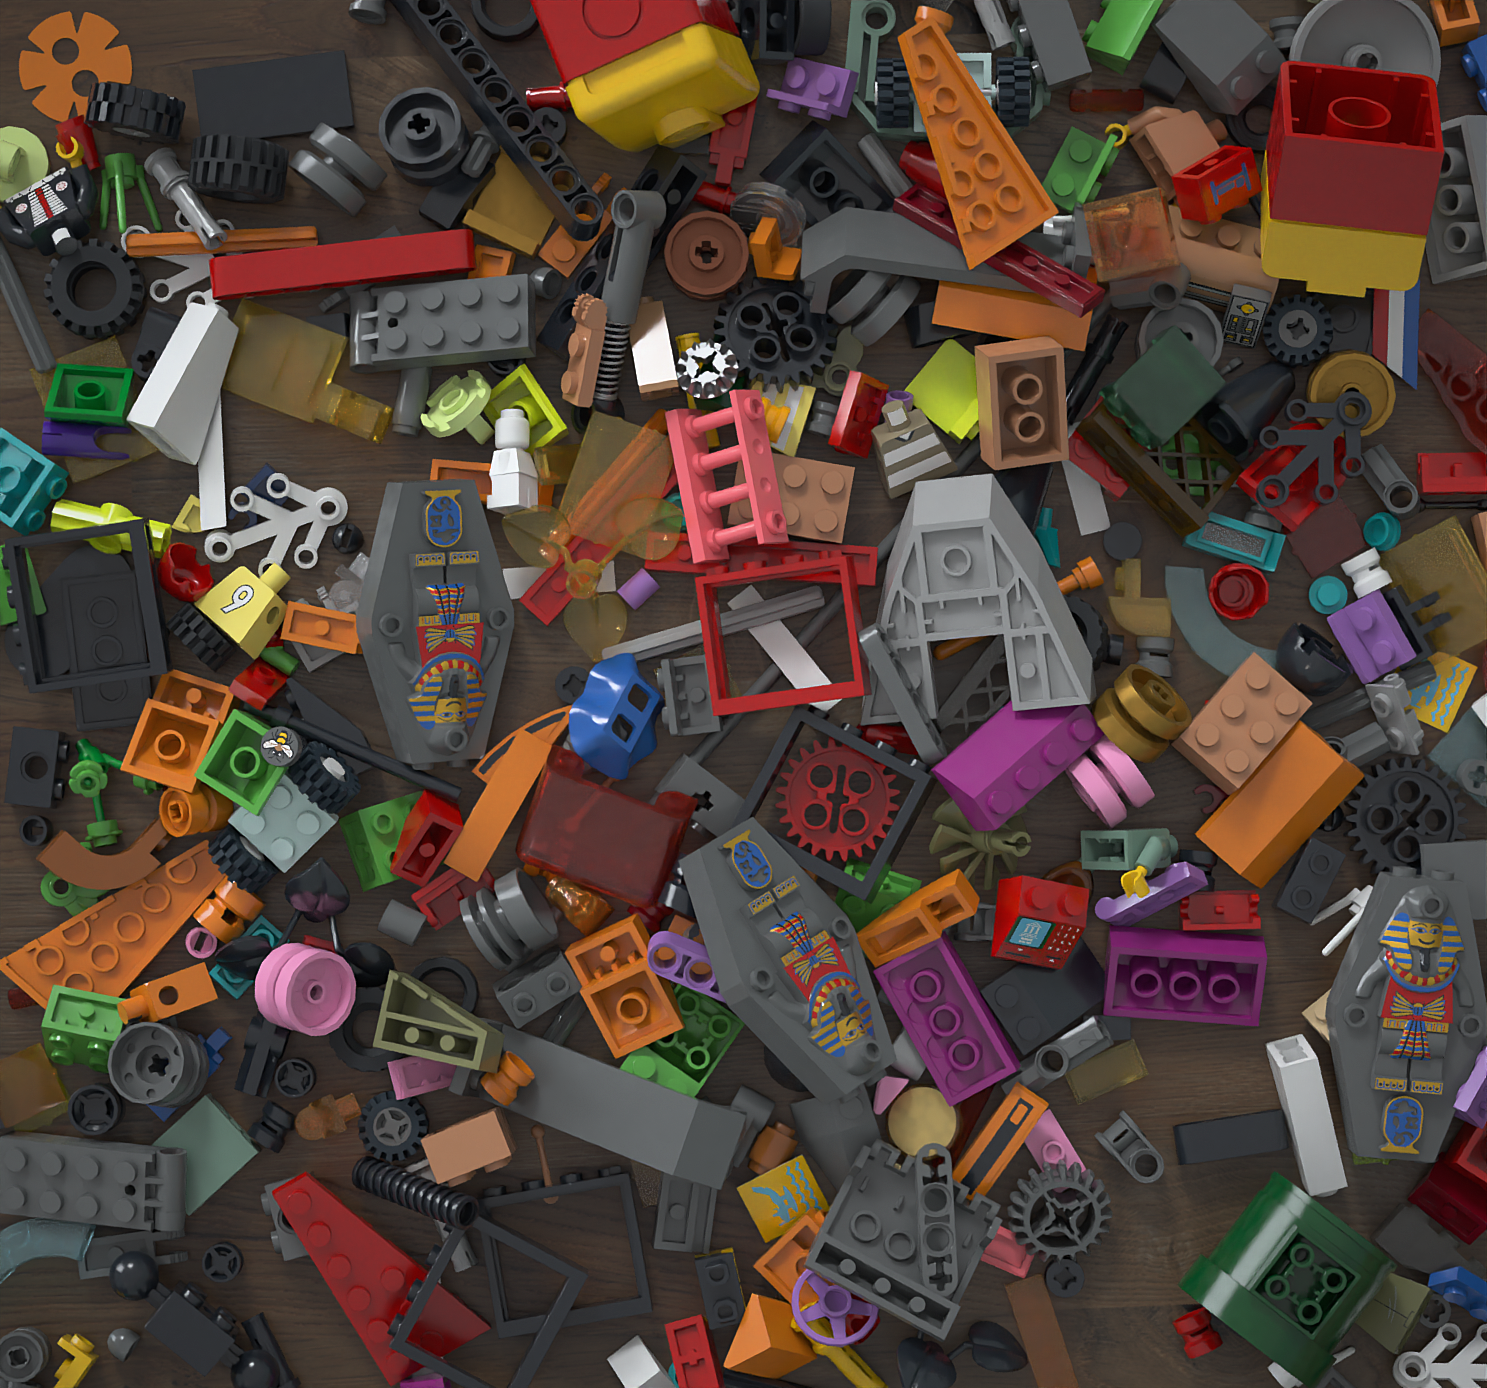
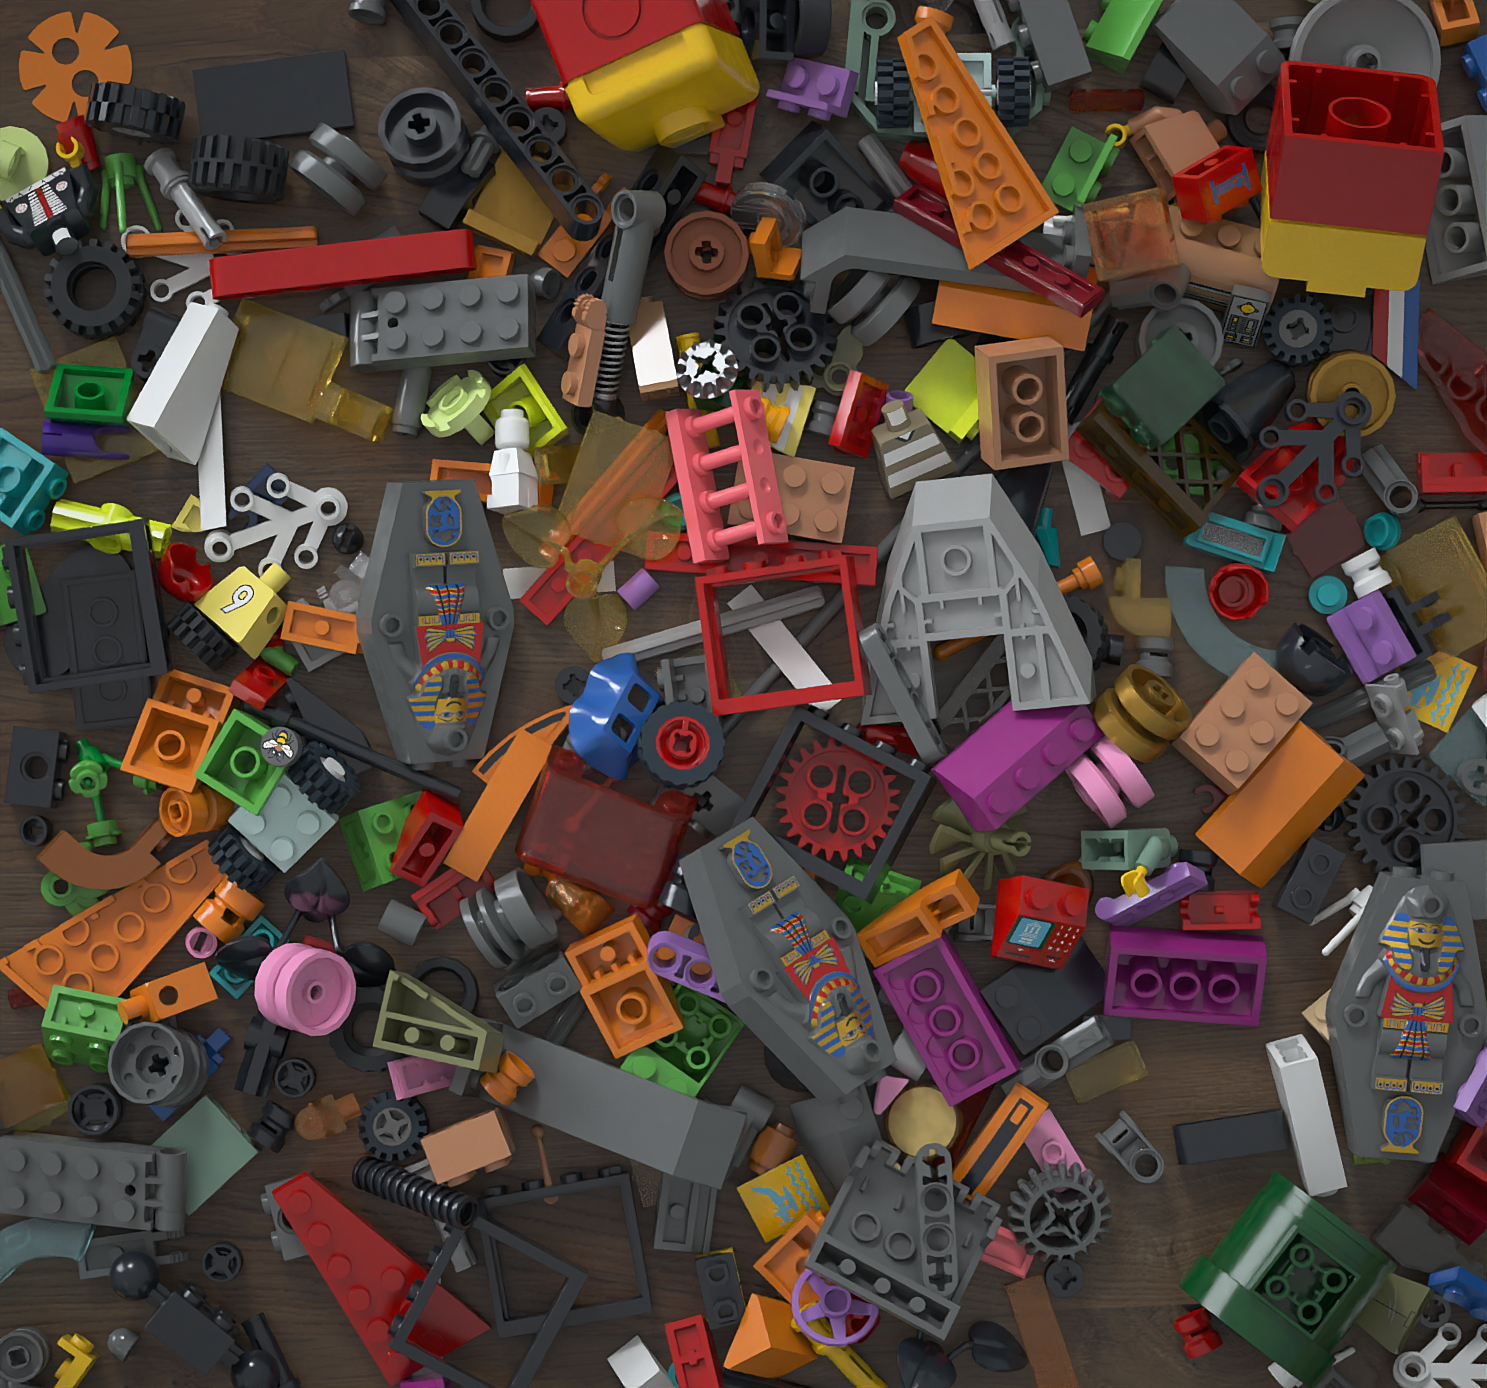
(680, 745): none -> black wheel

